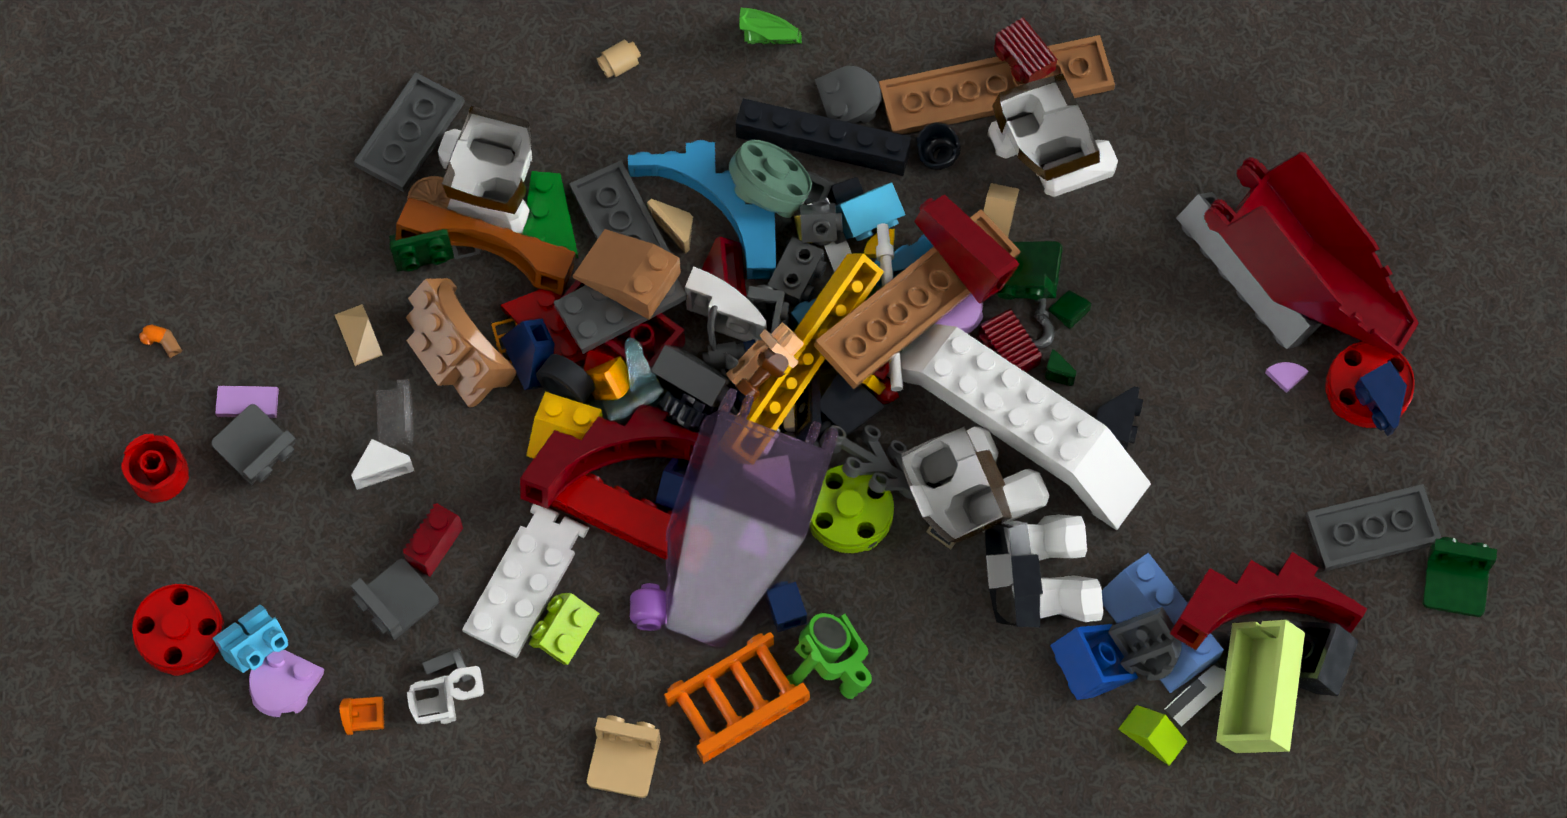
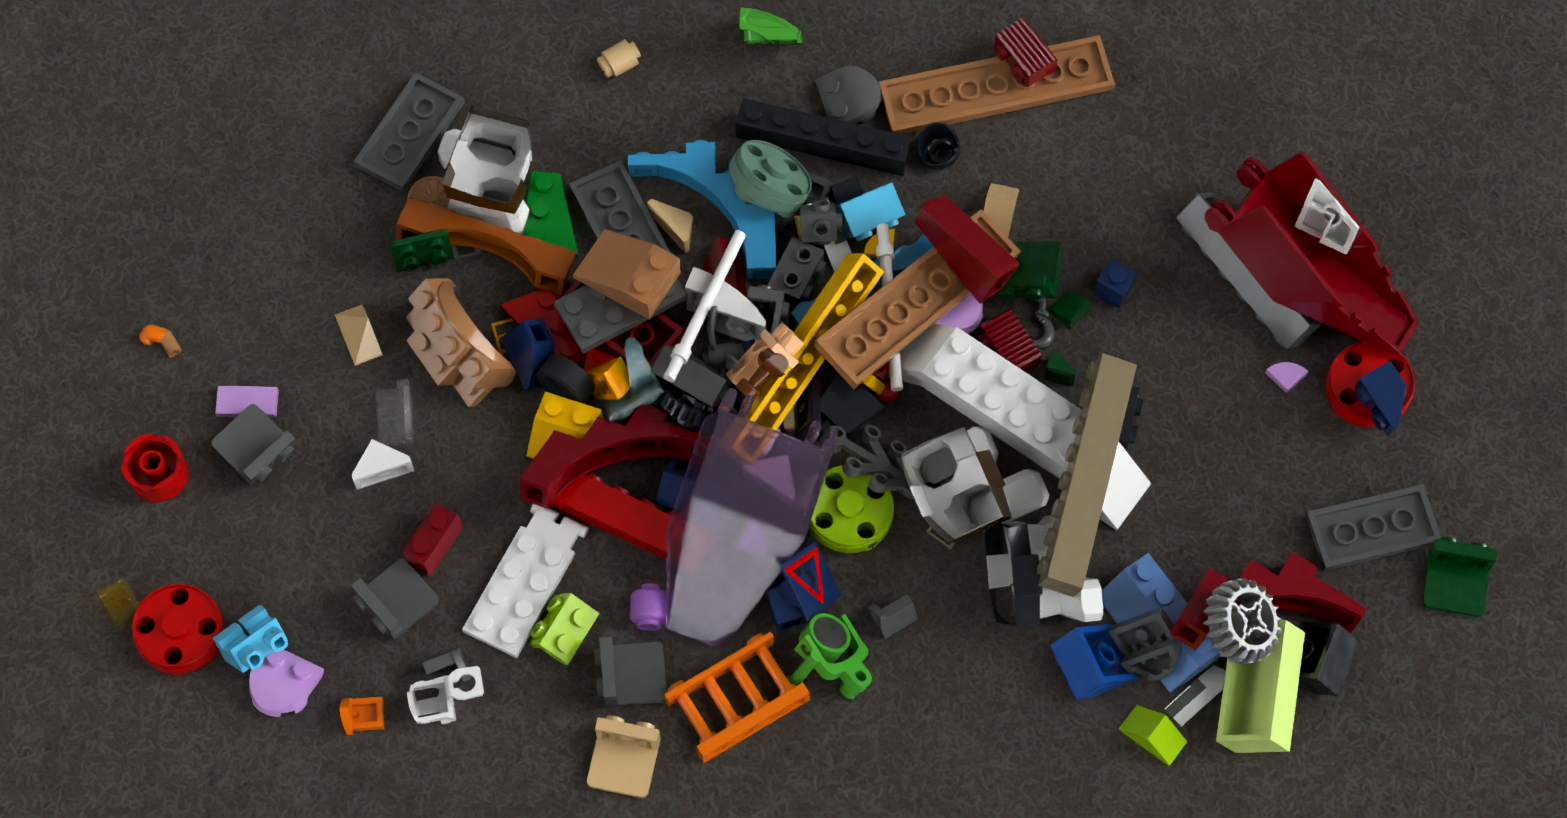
(119, 602): none -> clear yellow panel
(630, 673): none -> dark grey bracket
(682, 350): none -> white bar
(808, 582): none -> dark blue piece
(893, 616): none -> dark grey tile
(1048, 134): white piece -> none
(1087, 475): none -> dark tan brick
(1115, 283): none -> dark blue brick
(1233, 623): none -> light grey gear
(1327, 219): none -> white slope

